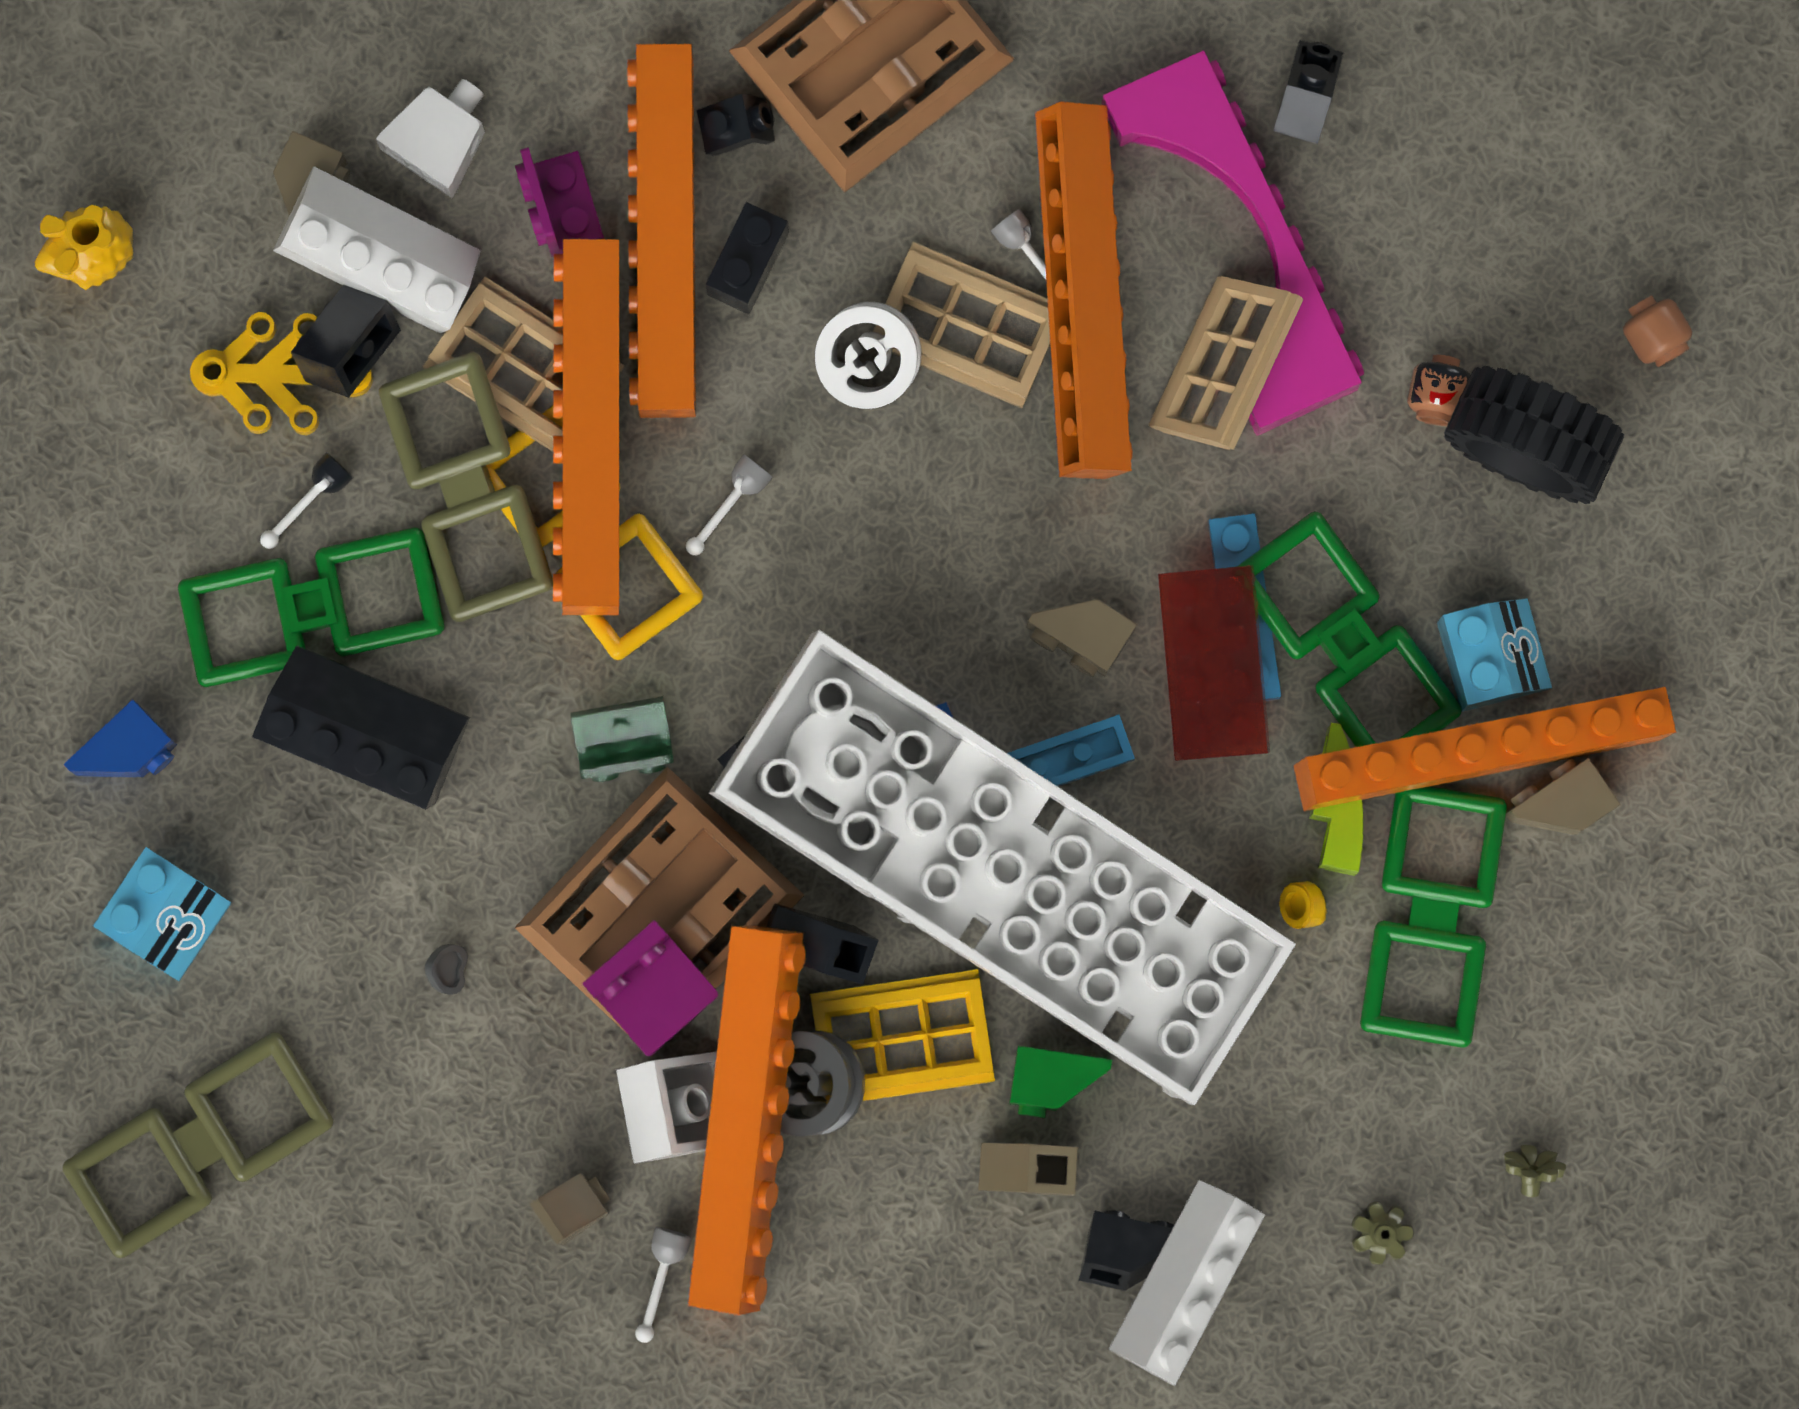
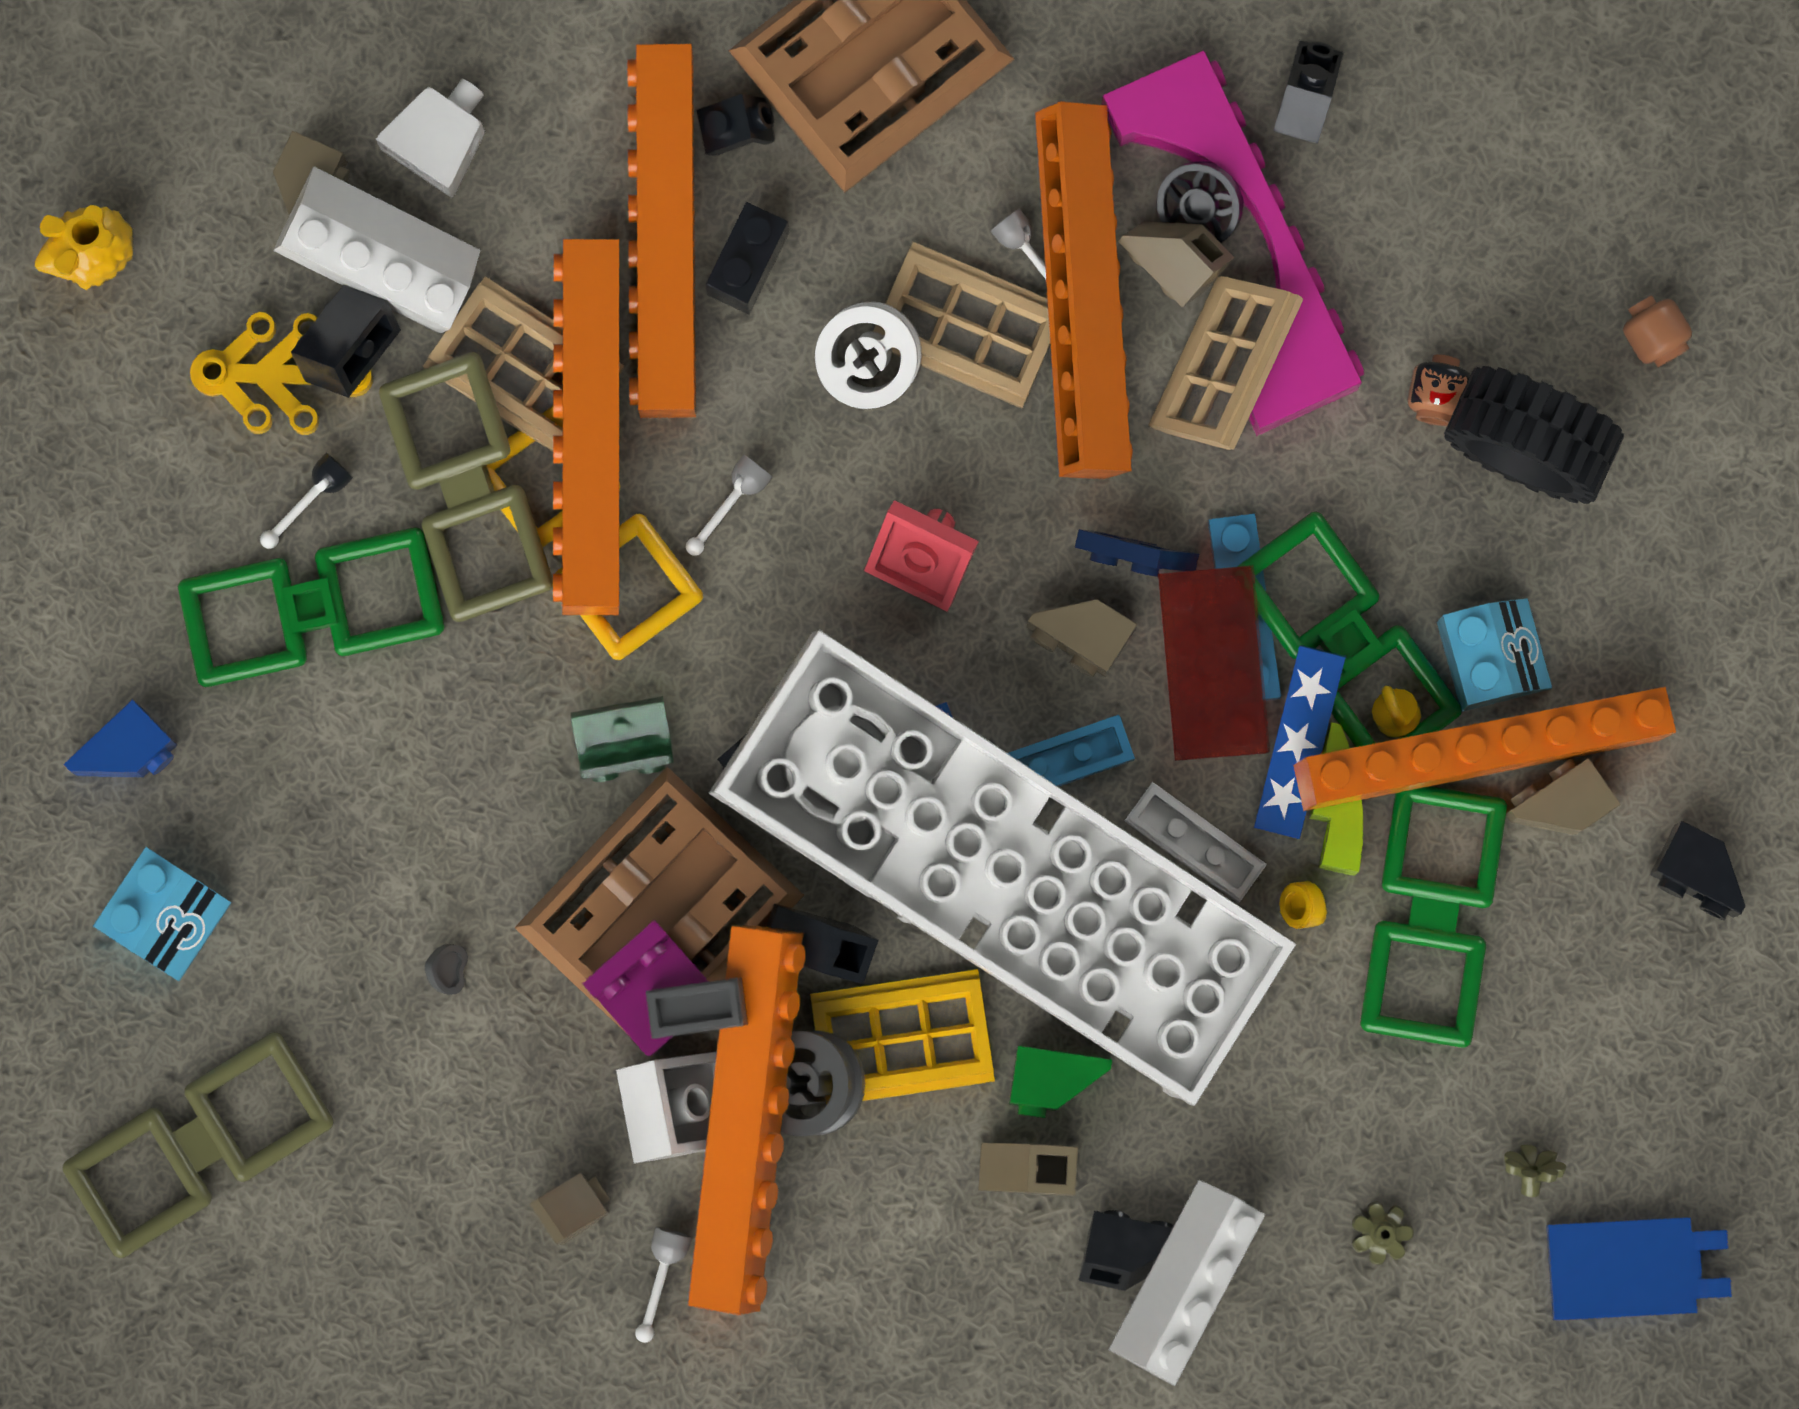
(361, 727): black slope -> none
(561, 199): magenta bracket -> none
(696, 1008): none -> dark grey tile
(921, 554): none -> coral tile
(1145, 556): none -> dark blue wing
(1177, 256): none -> dark tan slope
(1195, 842): none -> white tile
(1200, 202): none -> black wheel
(1299, 736): none -> blue tile
(1396, 712): none -> yellow tile
(1630, 1268): none -> blue tile
(1701, 868): none -> black slope

